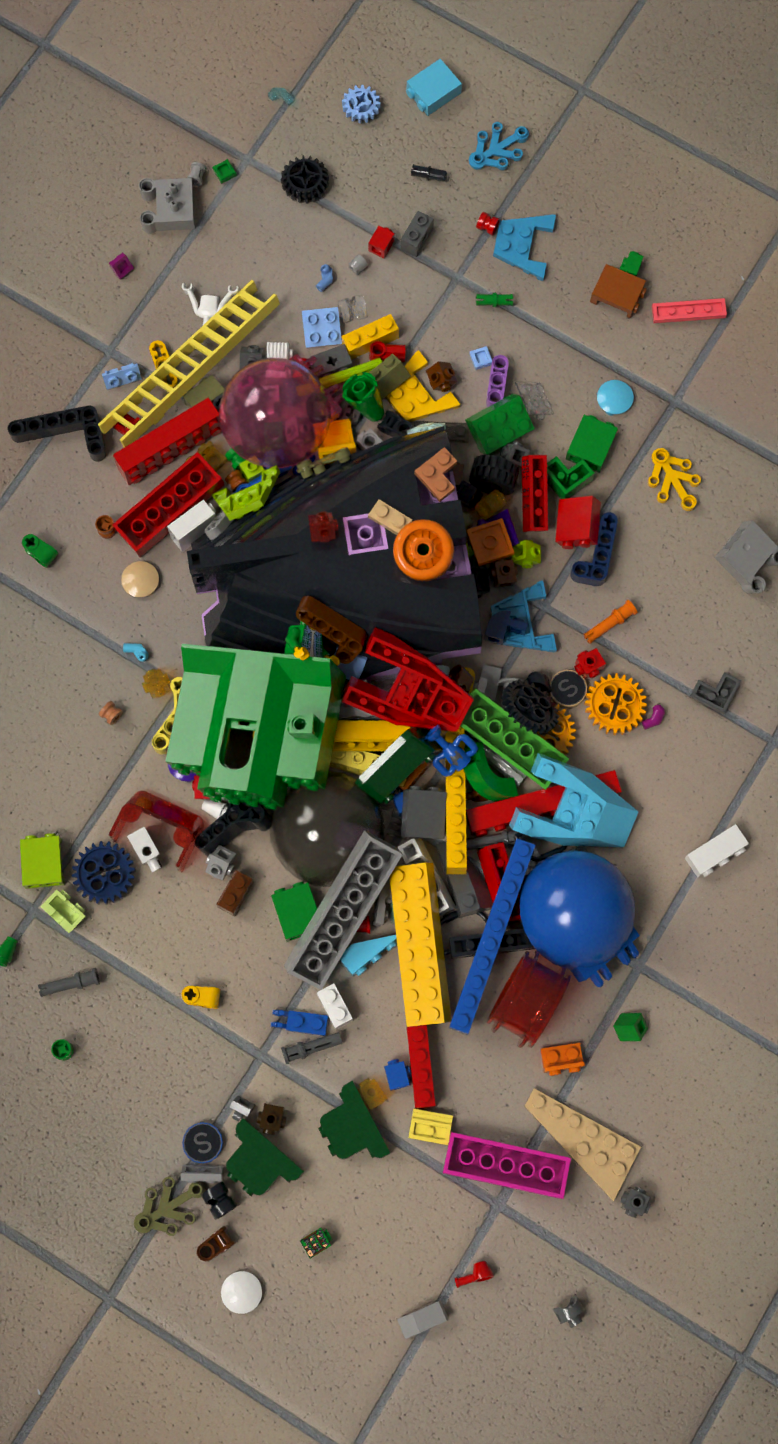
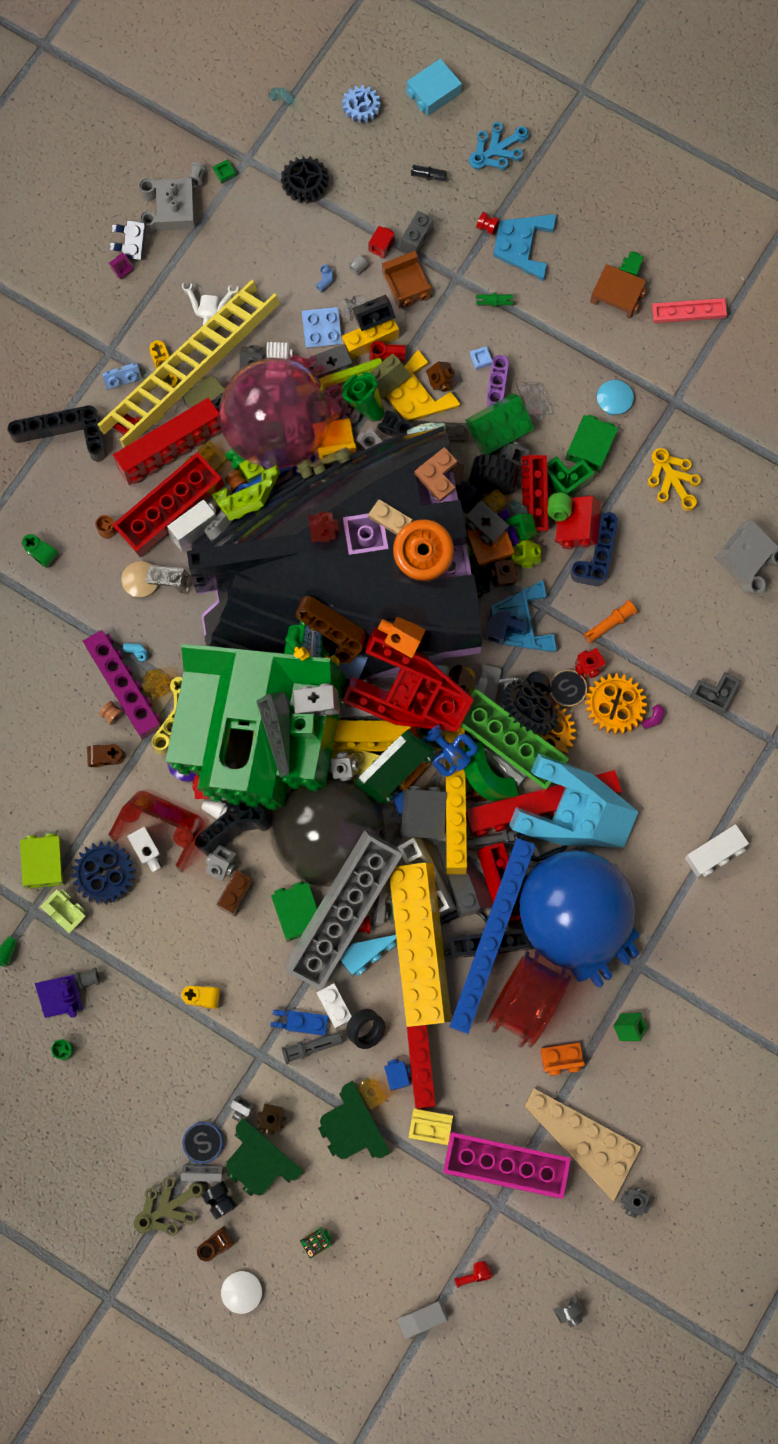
(59, 996): none -> dark purple hinge
(95, 645): none -> magenta brick
(101, 755): none -> reddish brown piece
(134, 239): none -> plate
(169, 576): none -> clear smoke bracket
(276, 721): none -> dark grey wedge
(326, 705): none -> light grey brick
(348, 761): none -> light grey brick
(373, 312): none -> black brick
(373, 1036): none -> black tyre
(402, 635): none -> orange torso
(406, 280): none -> dark orange panel
(483, 514): none -> dark grey brick
(517, 508): none -> clear light blue axle
(524, 524): none -> green panel
(559, 506): none -> bright green head

